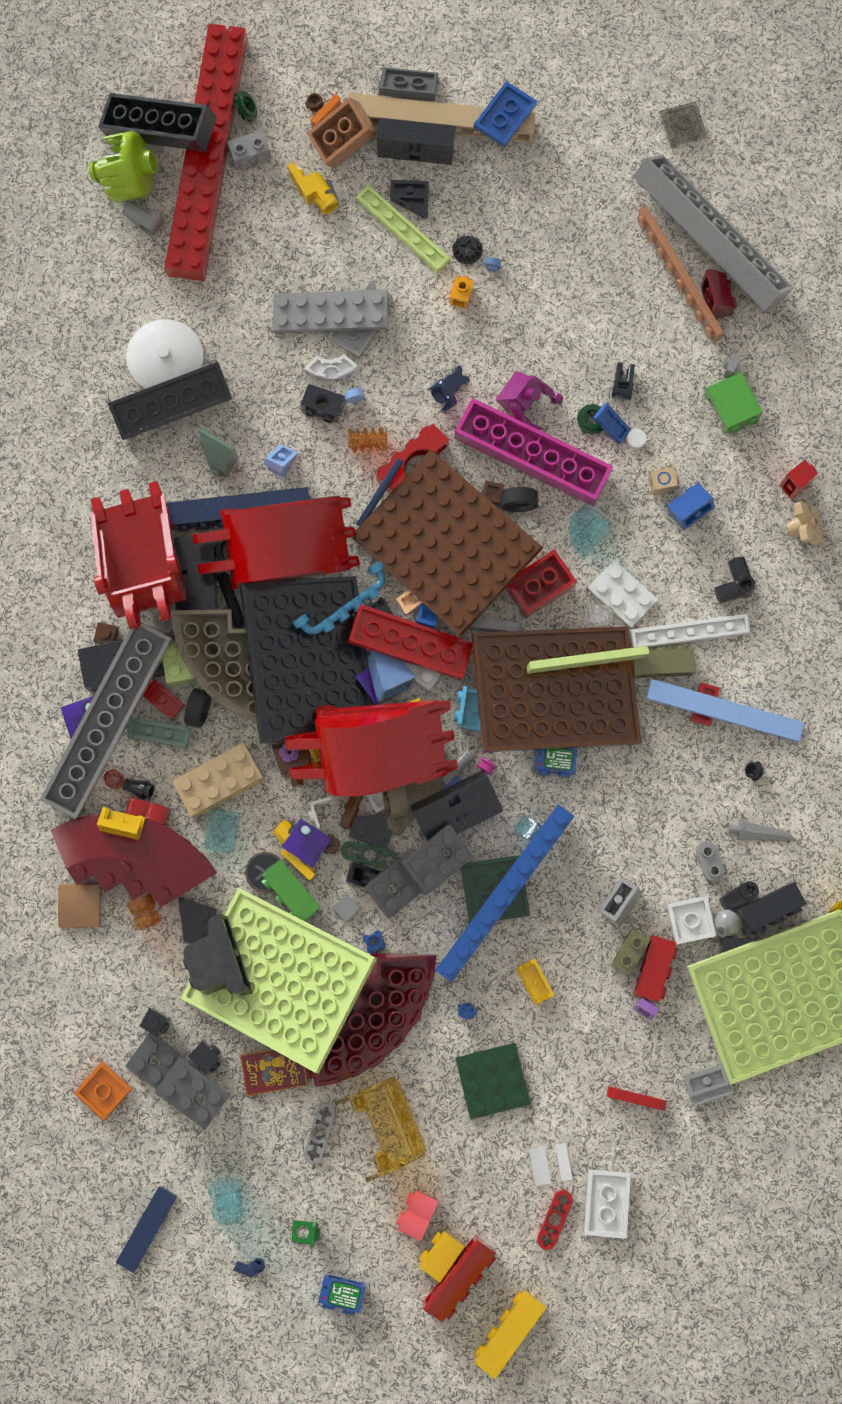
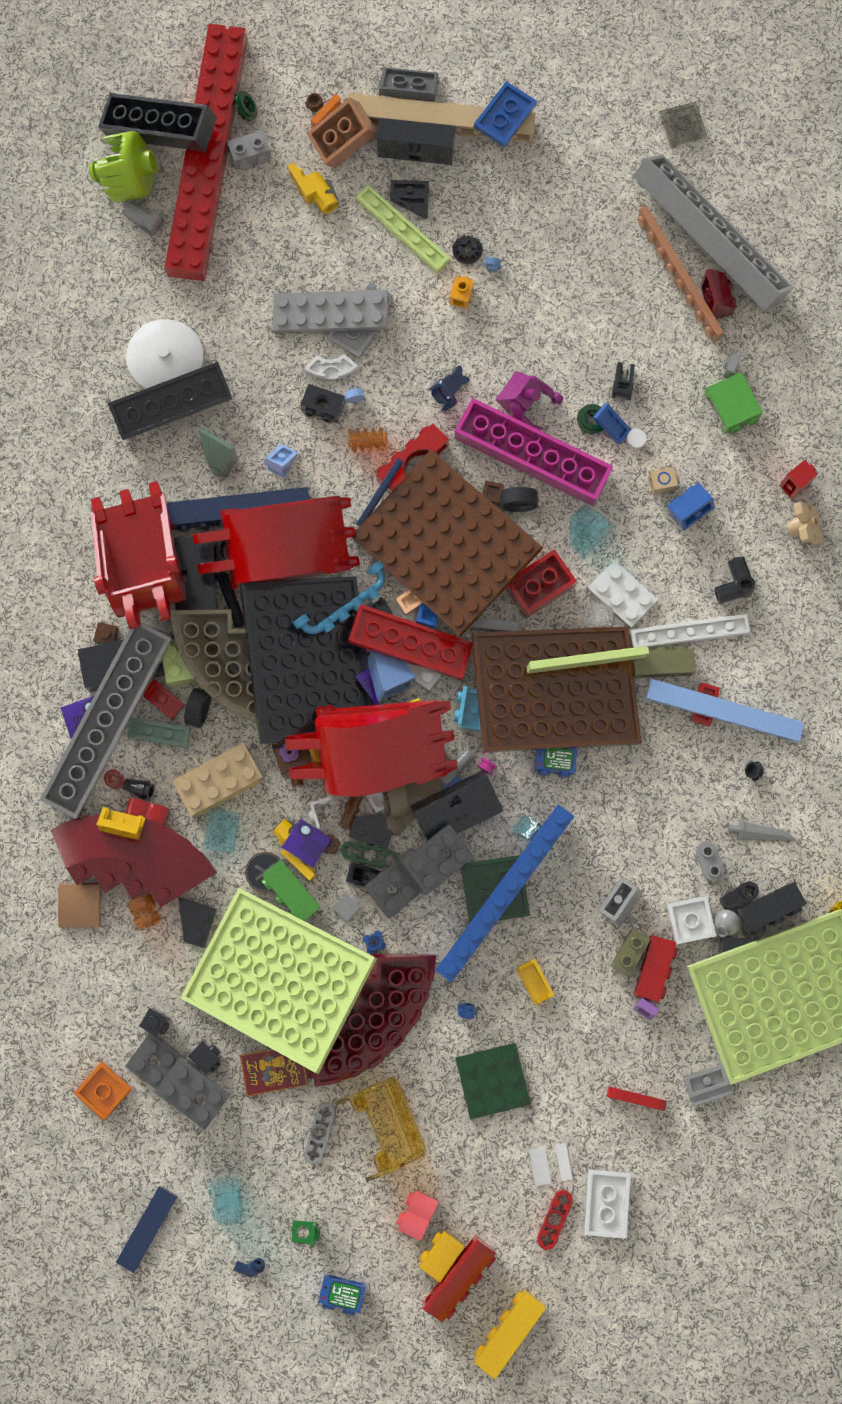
(216, 960): black brick -> none

